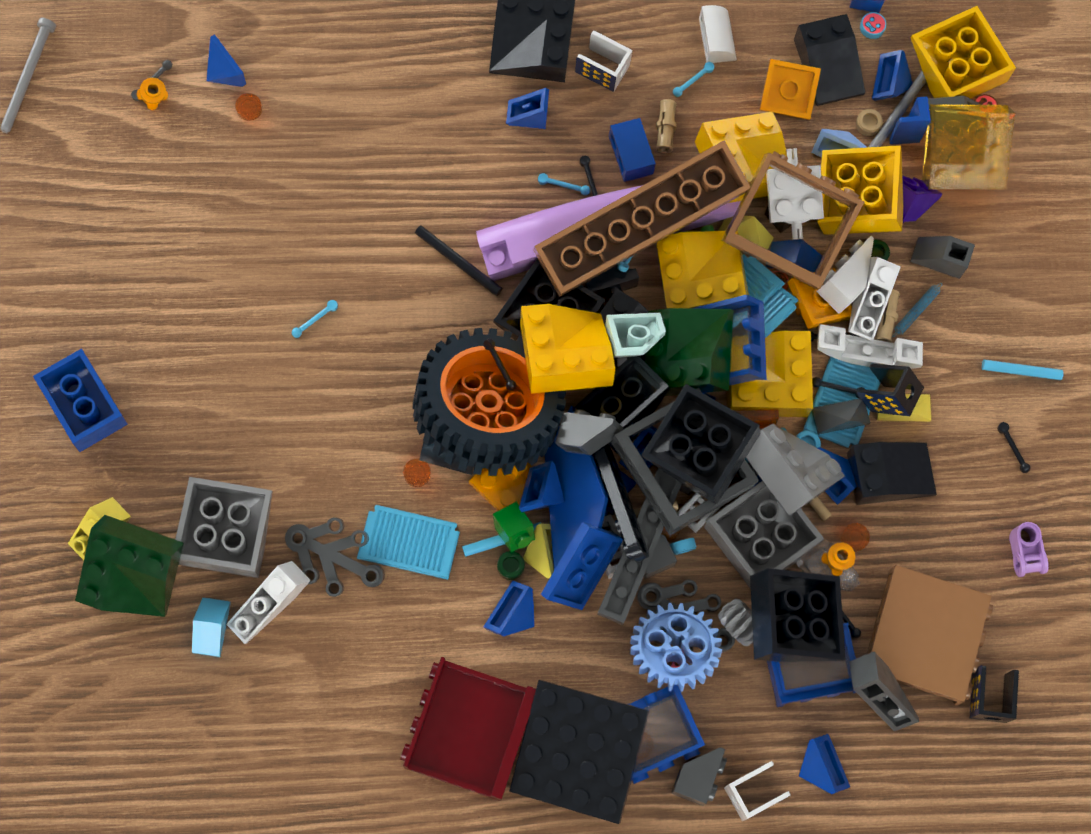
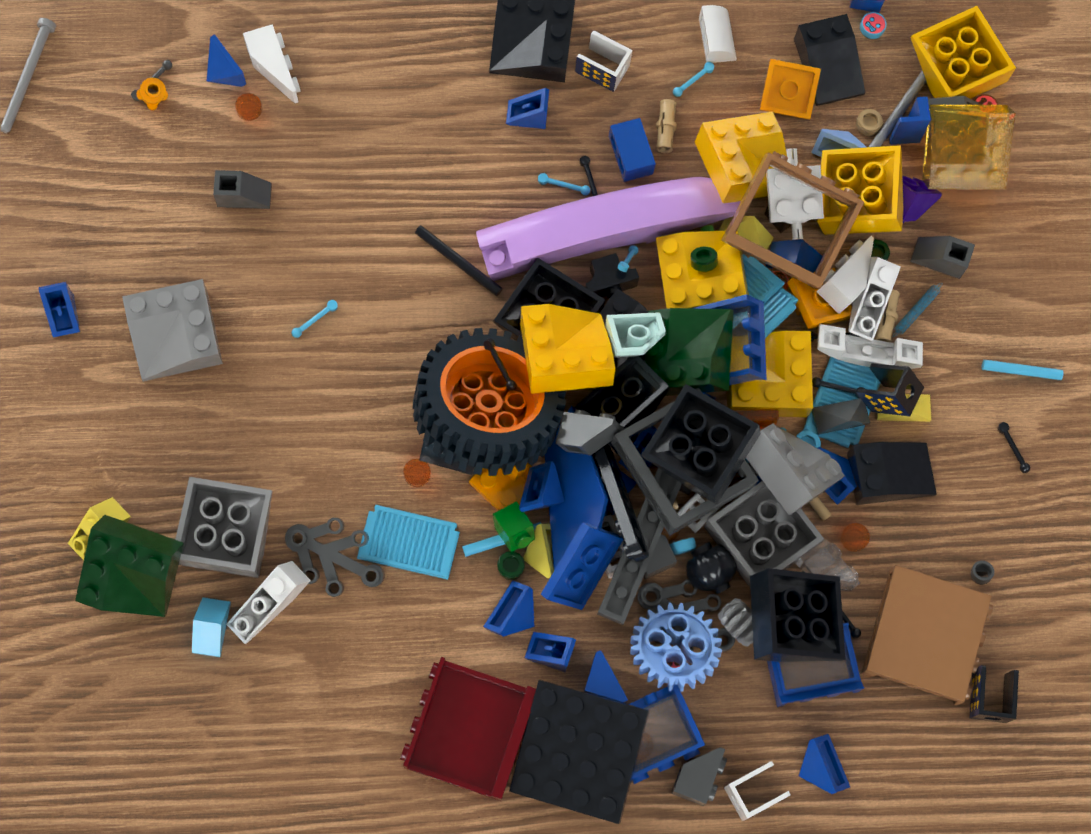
(60, 309): none -> blue slope
(80, 400): blue brick -> none
(172, 330): none -> light grey slope
(241, 190): none -> dark grey slope
(267, 58): none -> white slope
(550, 650): none -> blue slope
(603, 681): none -> blue slope
(641, 218): medium nougat brick -> none
(704, 259): none -> dark green tile
(711, 568): none -> black plant
(834, 563): light orange brick -> none
(881, 691): dark grey slope -> none
(892, 76): blue slope -> none
(980, 569): none -> dark grey hinge
(1028, 552): lavender piece -> none

